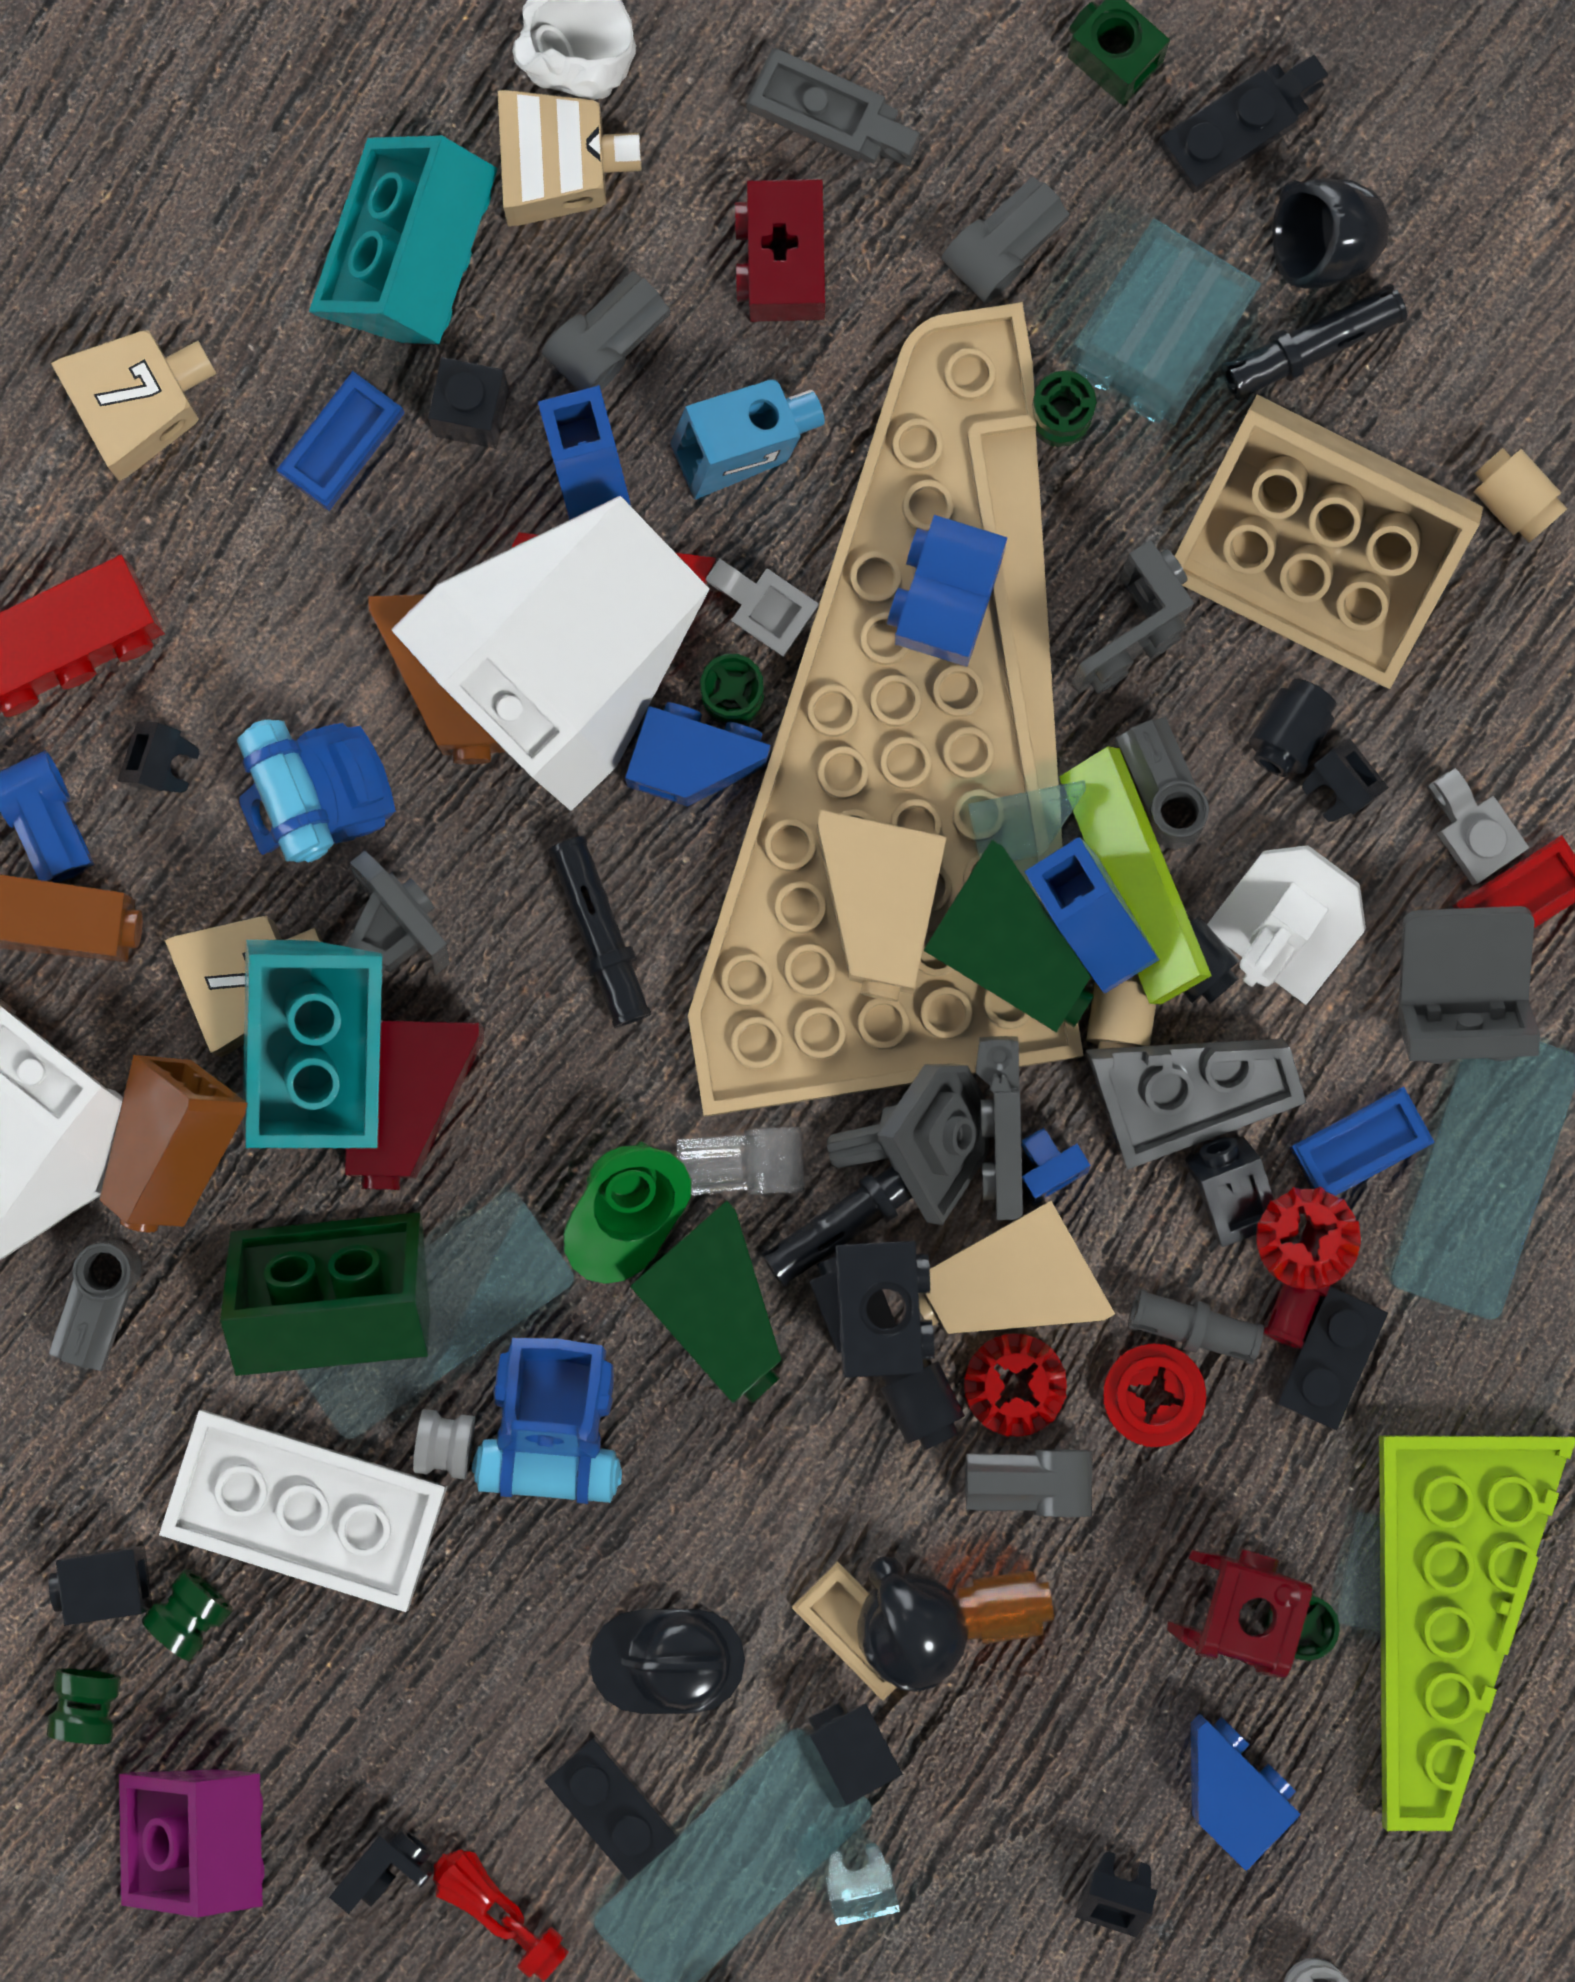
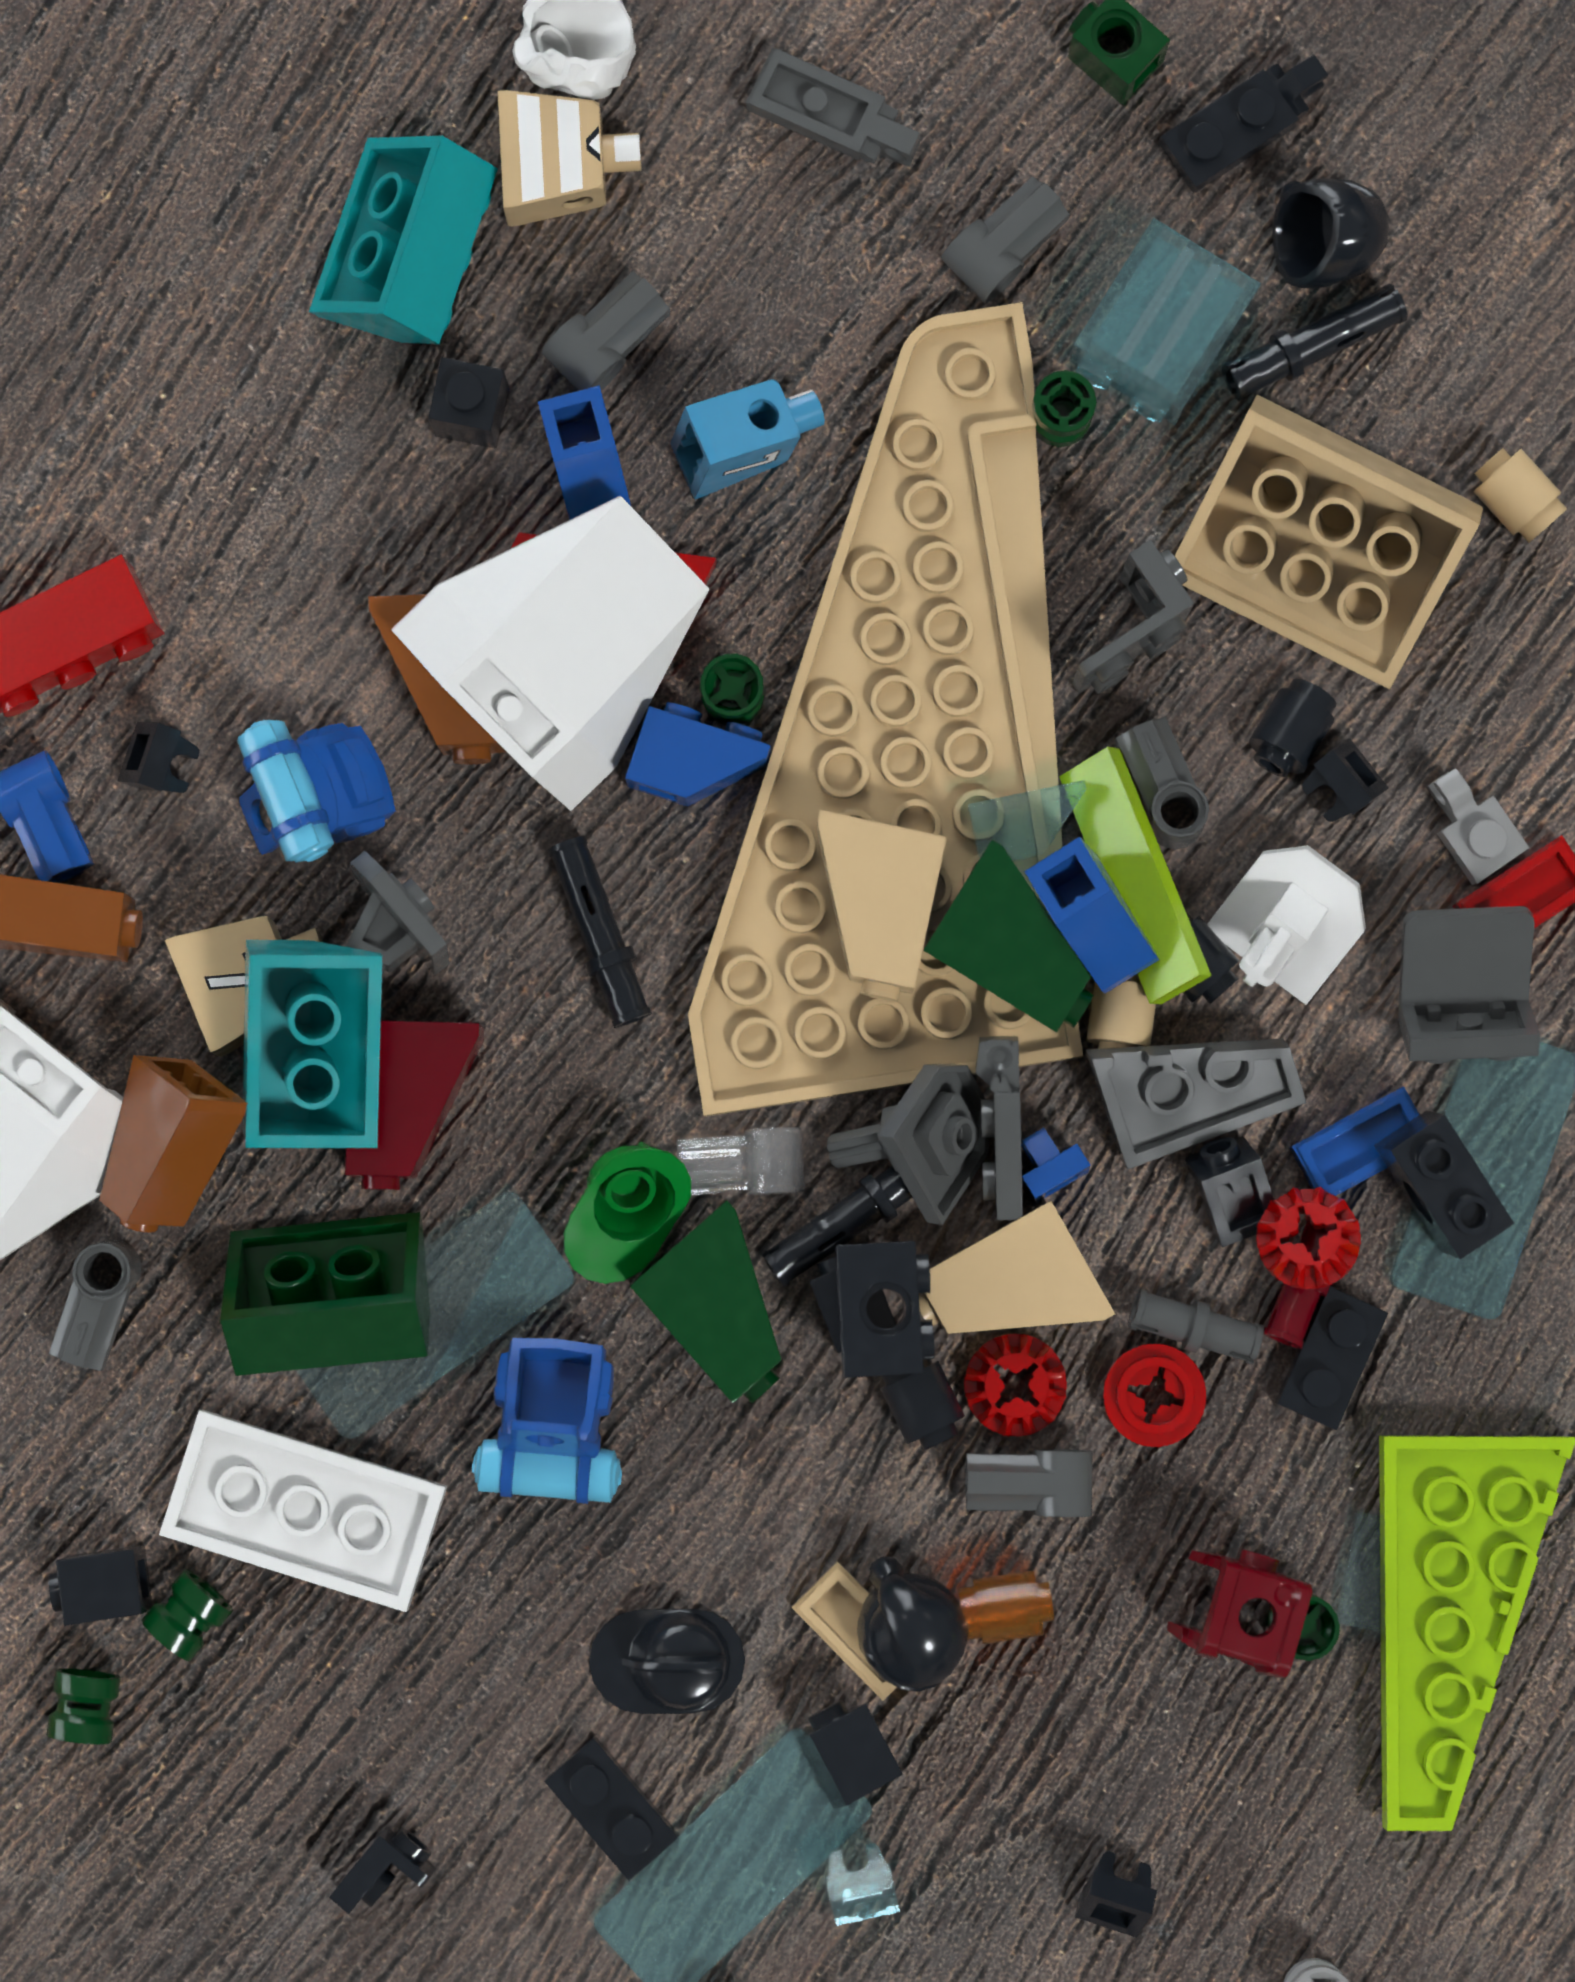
(133, 396): tan torso -> none
(191, 1841): magenta slope -> none
(340, 441): blue tile -> none
(444, 1444): light grey wheel -> none
(465, 1883): red piece -> none
(769, 609): light grey plate -> none
(790, 214): dark red brick -> none
(948, 589): blue brick -> none
(1232, 1799): blue slope -> none
(1444, 1184): none -> black brick

